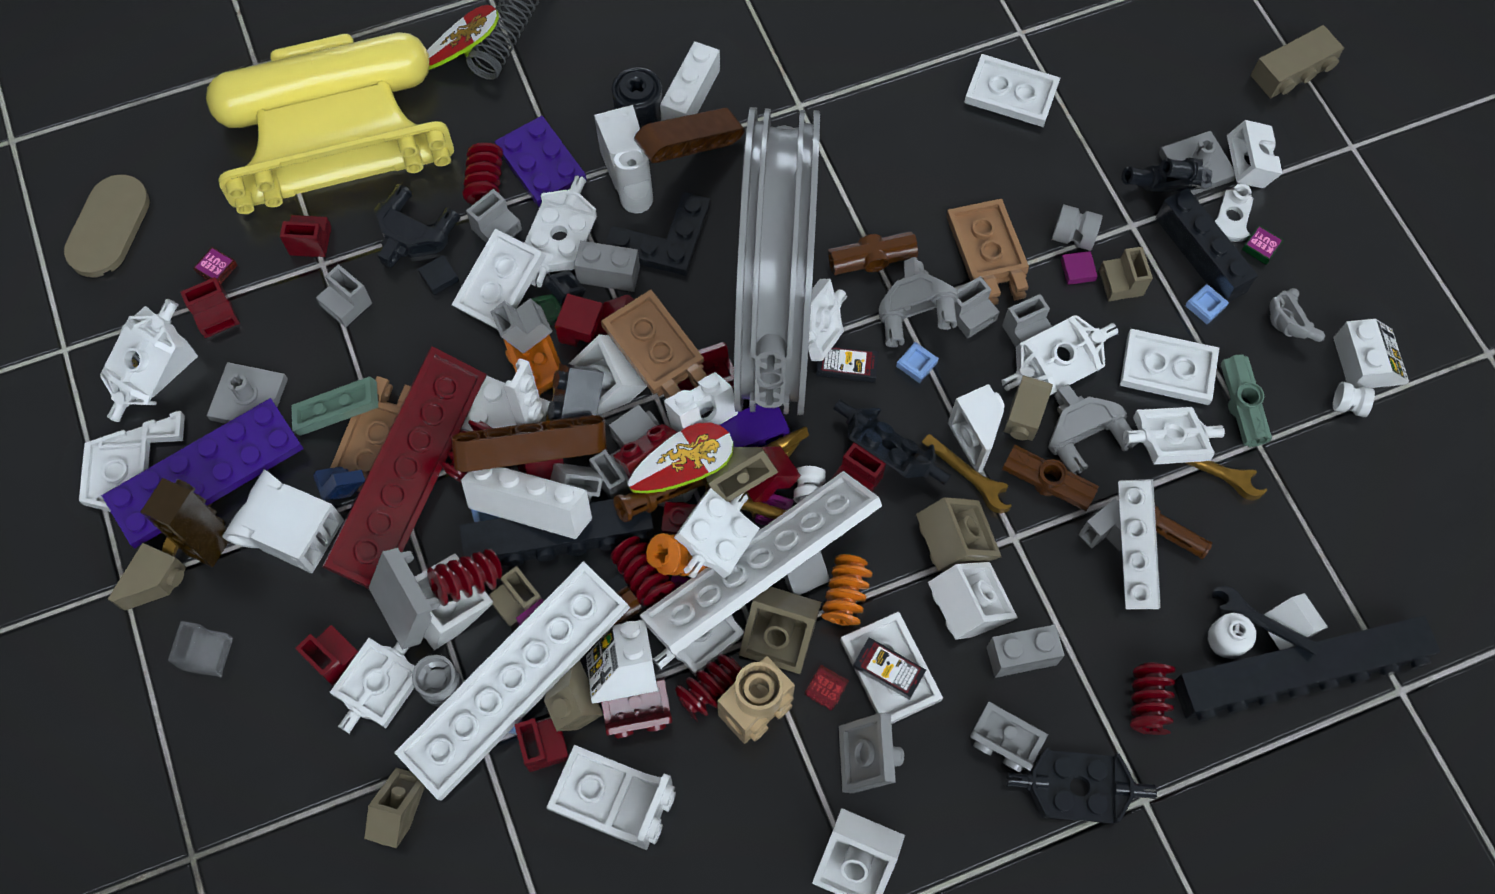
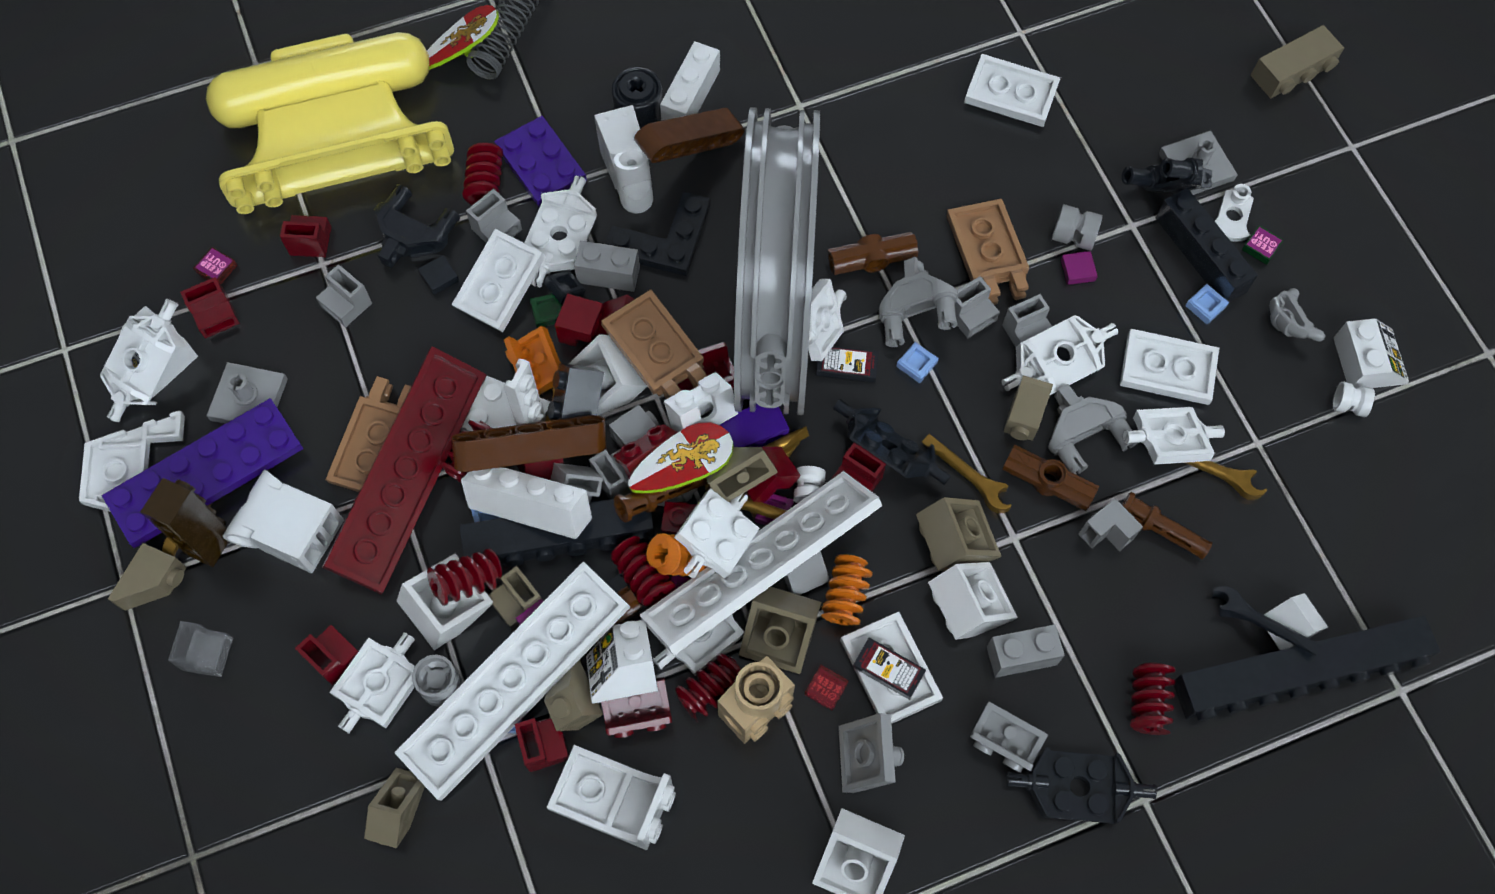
(107, 225): dark tan tile -> none
(334, 406): sand green plate -> none
(338, 482): dark blue bracket -> none
(401, 598): light grey piece -> none
(521, 326): light grey piece -> none
(976, 423): white slope -> none
(1126, 276): dark tan piece -> none
(1139, 544): white plate -> none
(1232, 635): white head -> none
(1249, 417): sand green piece -> none
(1258, 143): white brick -> none

